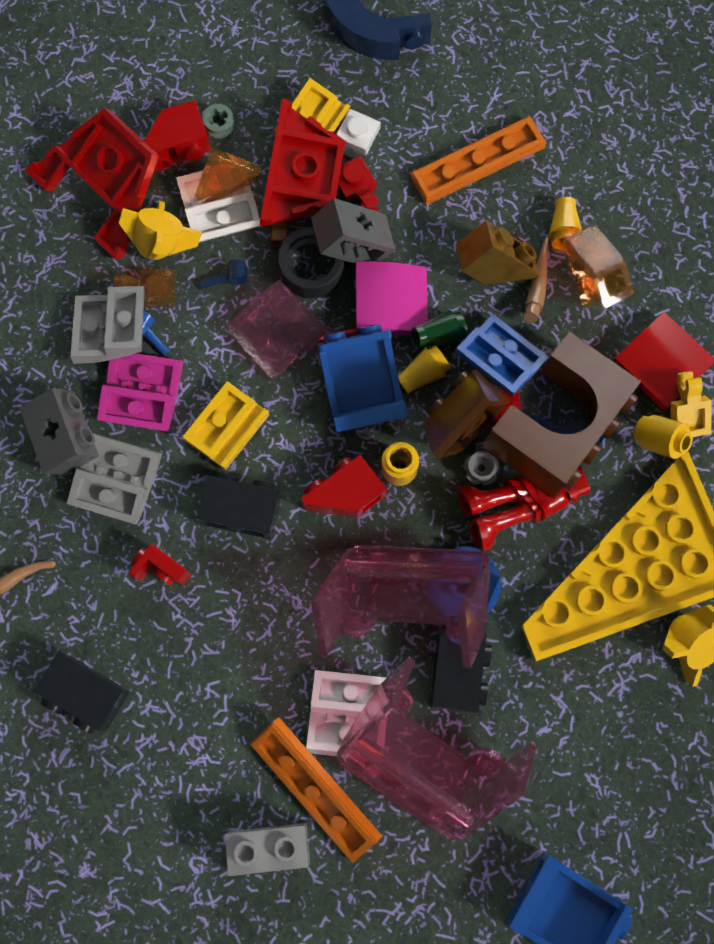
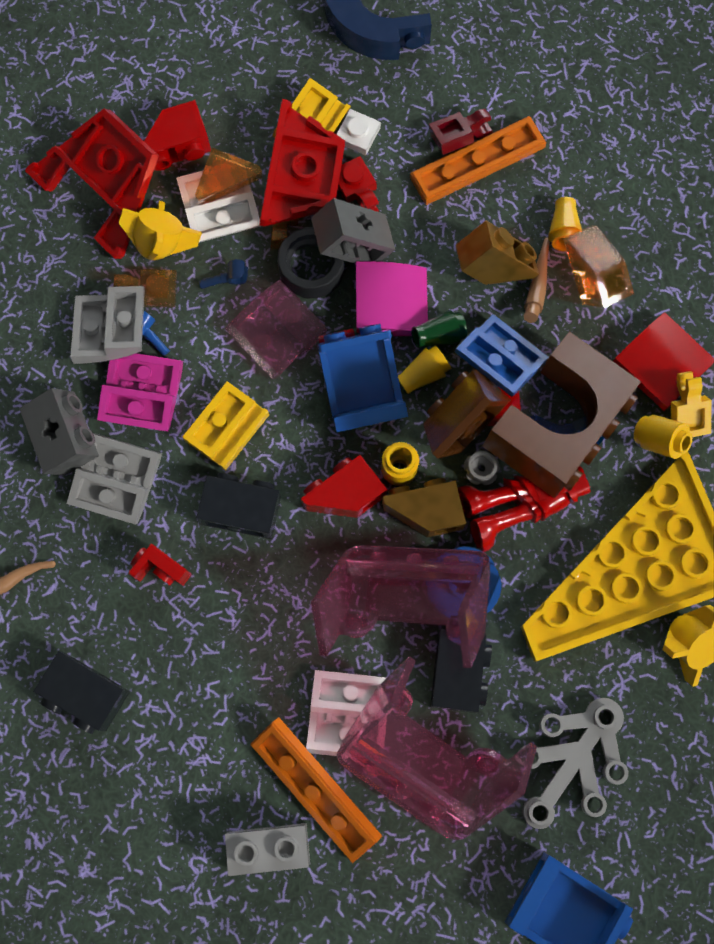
(214, 129): sand green bush -> none
(428, 509): none -> pearl gold slope
(459, 131): none -> dark red plate
(578, 758): none -> light grey plant

